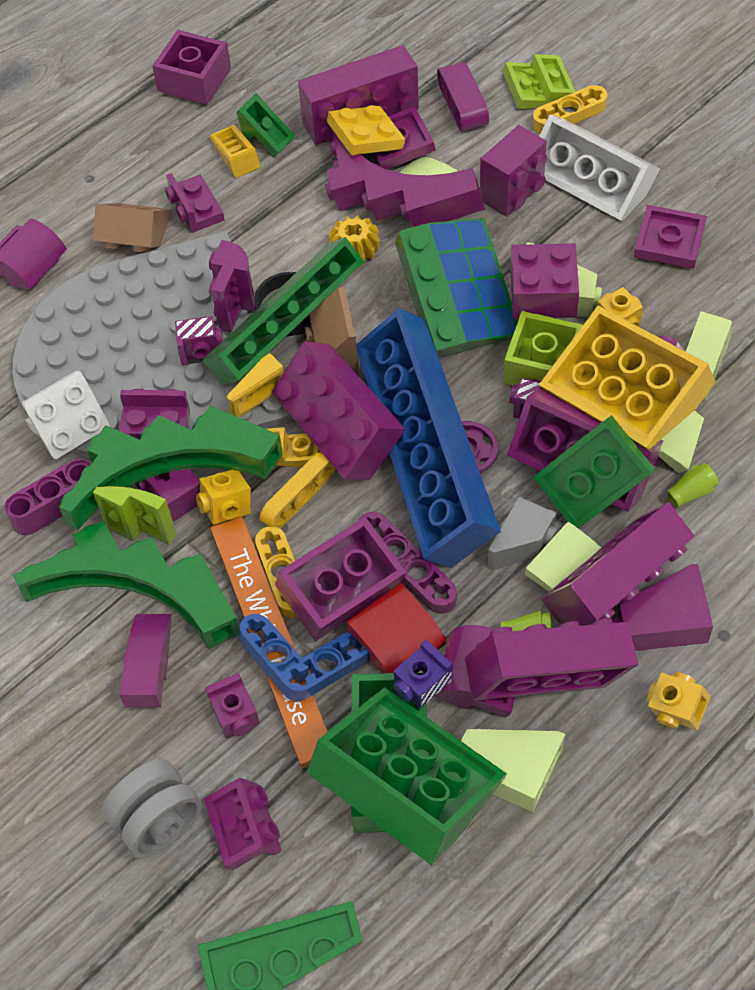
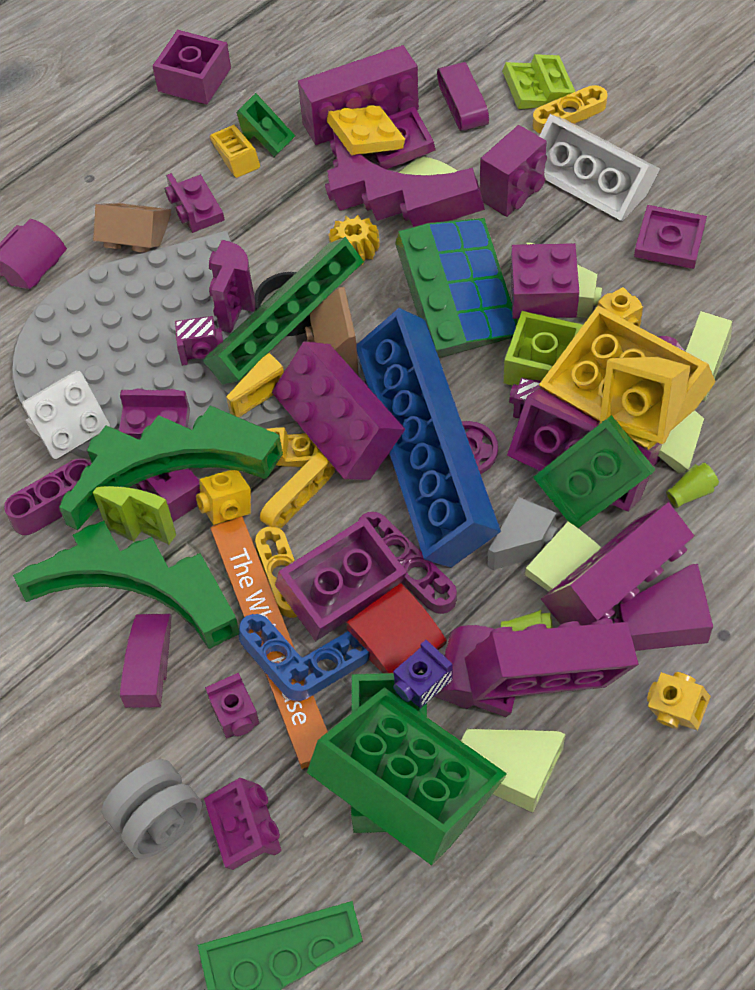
(644, 395): none -> yellow slope

